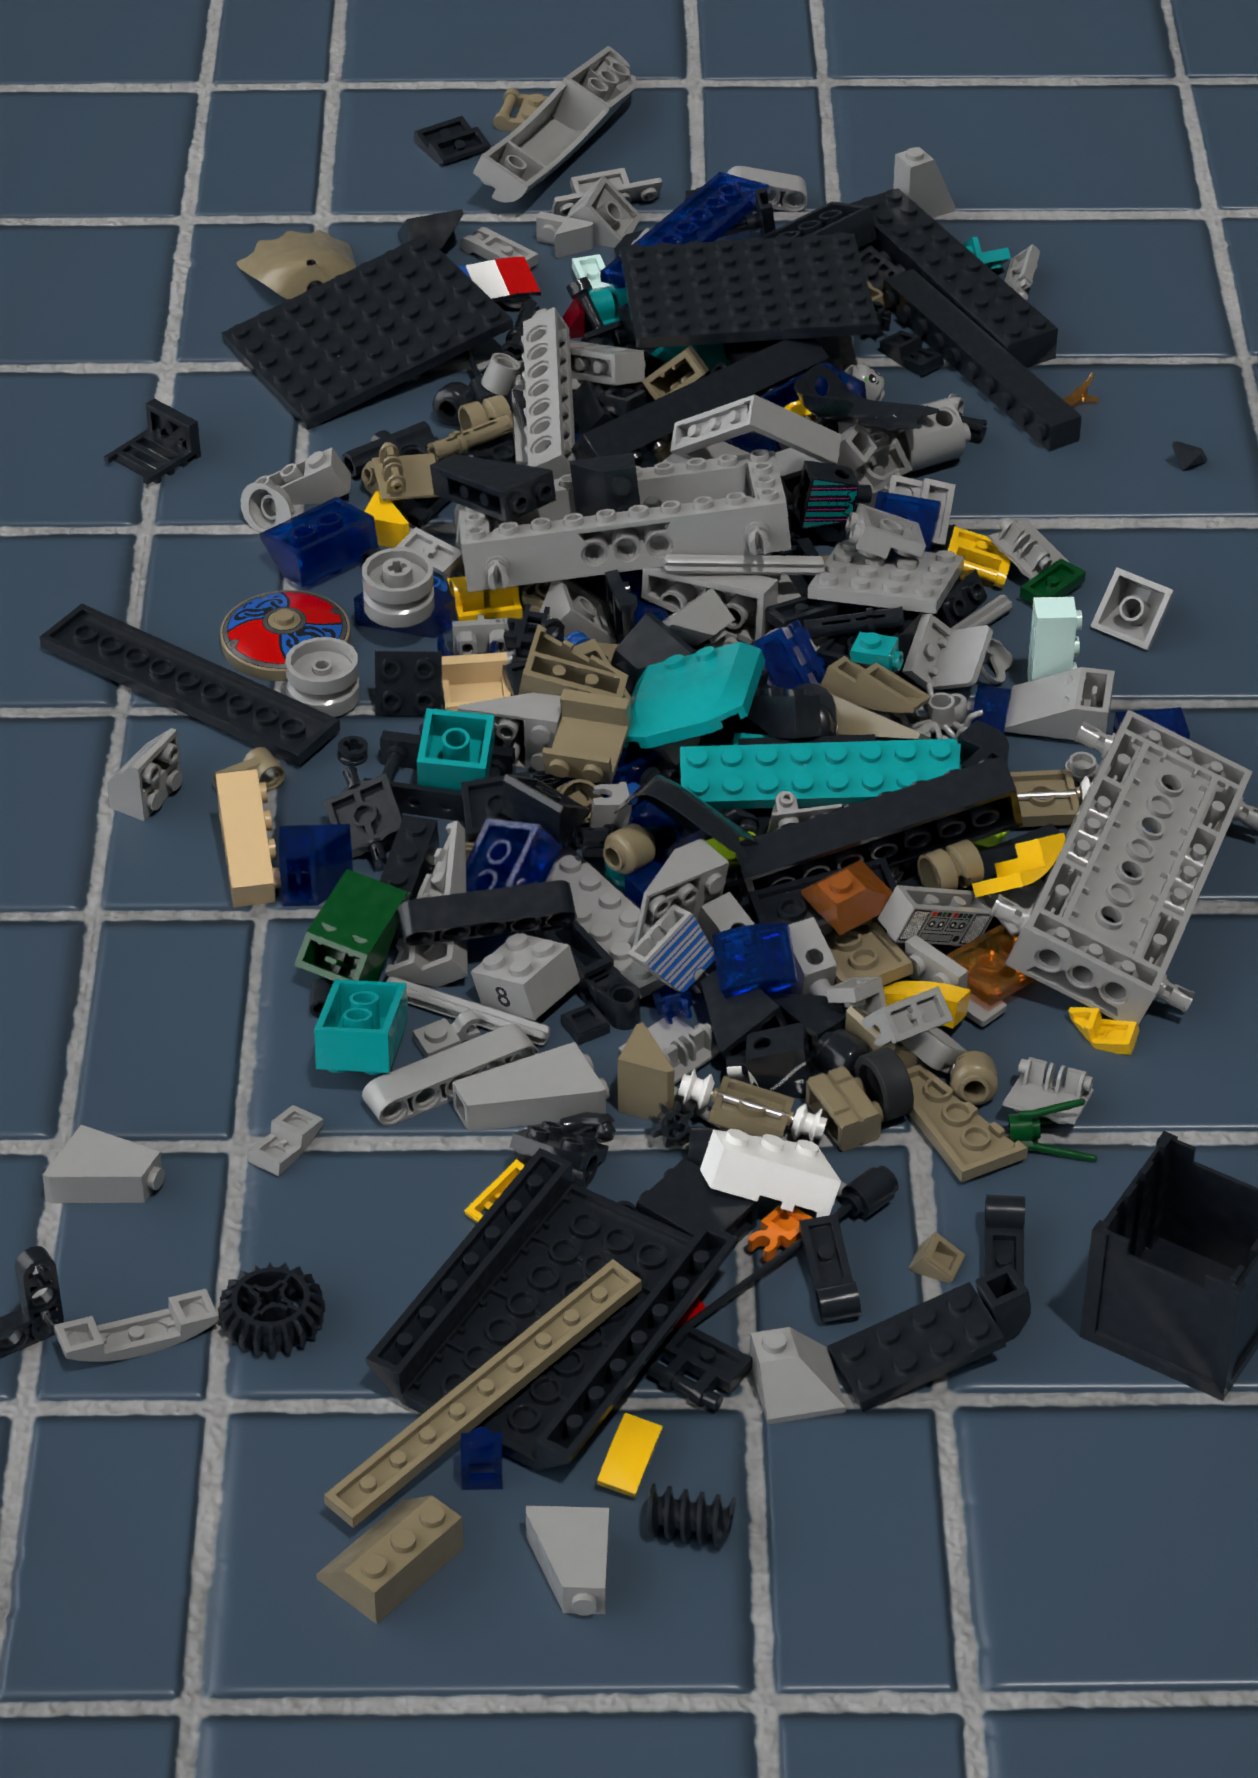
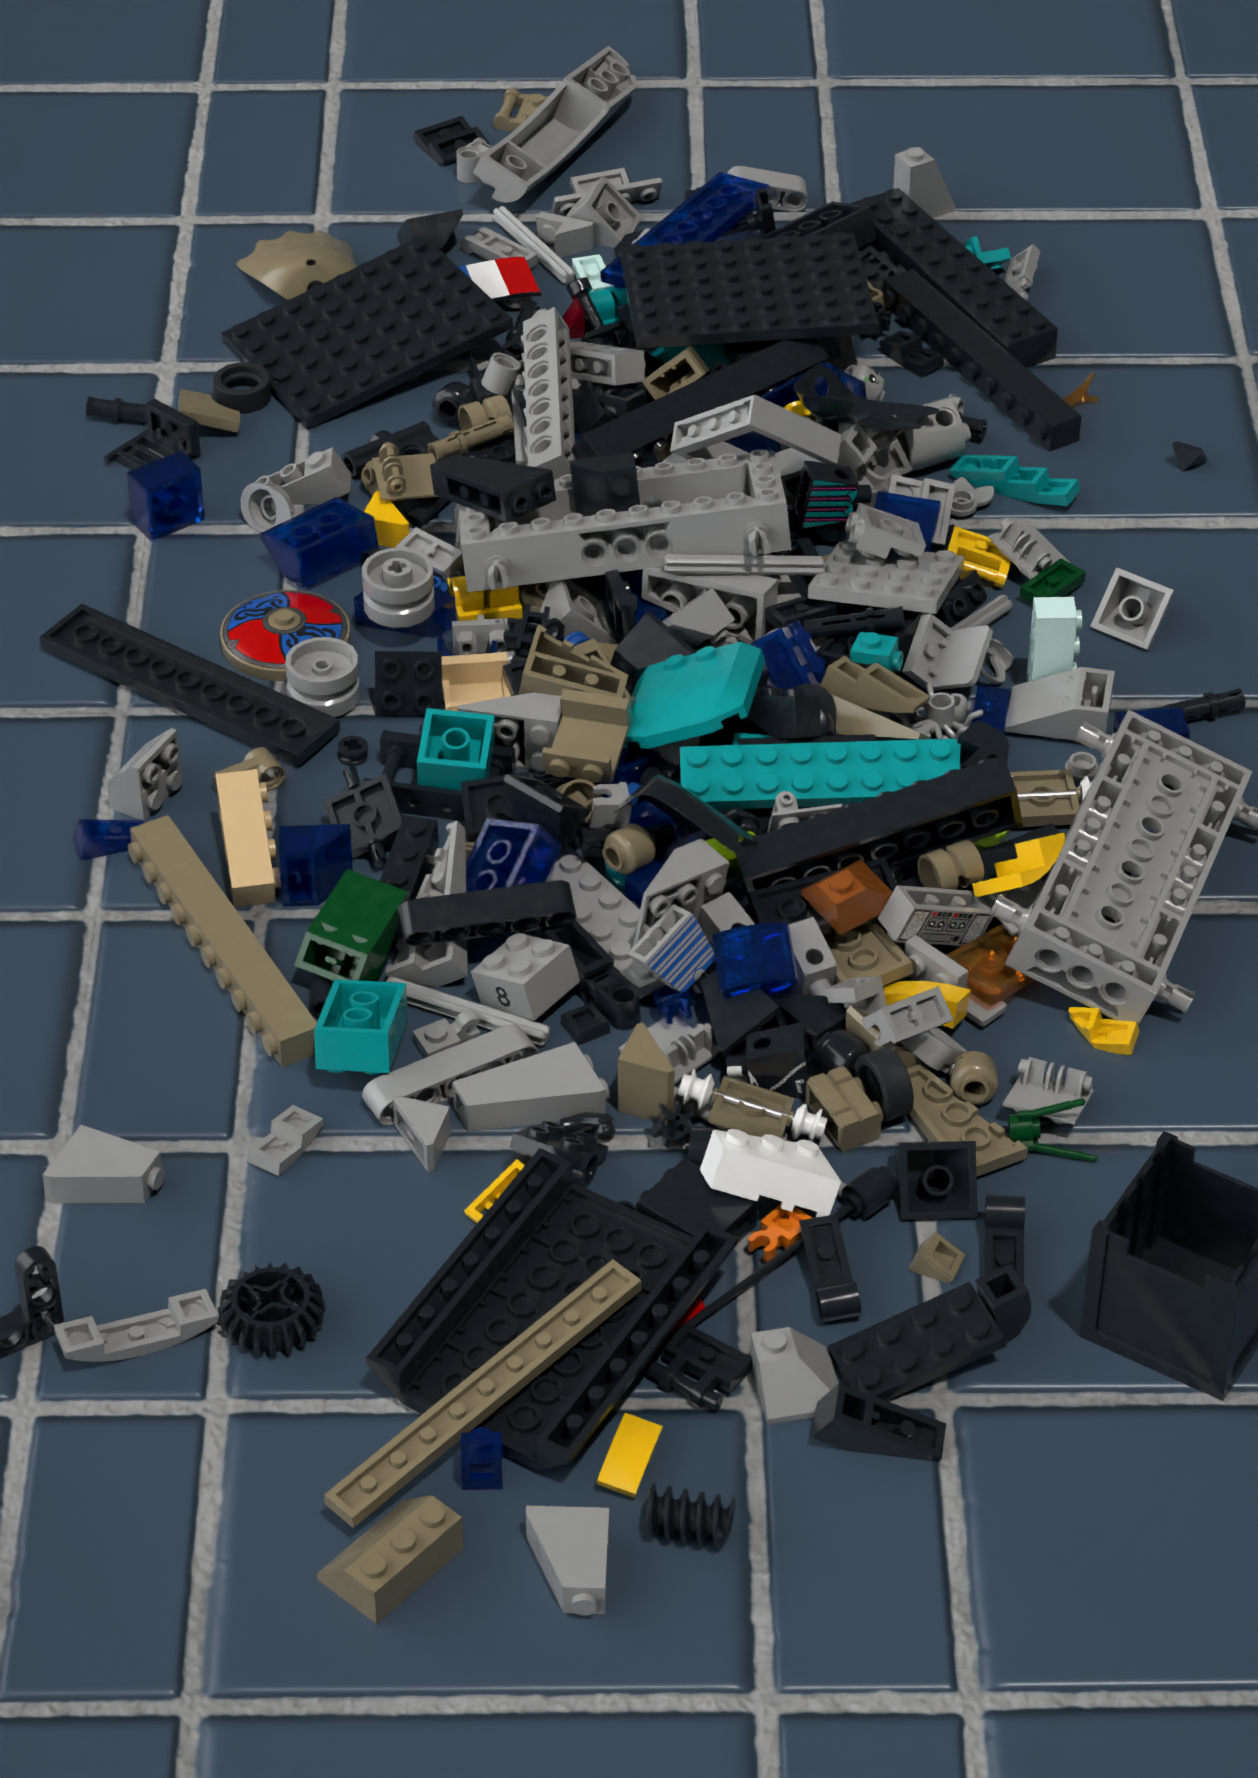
(102, 837): none -> clear blue slope
(116, 409): none -> black pin
(166, 495): none -> clear blue brick
(207, 411): none -> dark tan tile
(224, 940): none -> dark tan brick
(242, 375): none -> black tyre
(423, 1127): none -> light grey slope
(468, 158): none -> light grey piece
(528, 239): none -> light grey axle
(876, 1426): none -> black slope
(936, 1179): none -> black slope
(967, 499): none -> light grey plate
(1015, 482): none -> teal slope
(1210, 704): none -> black pin

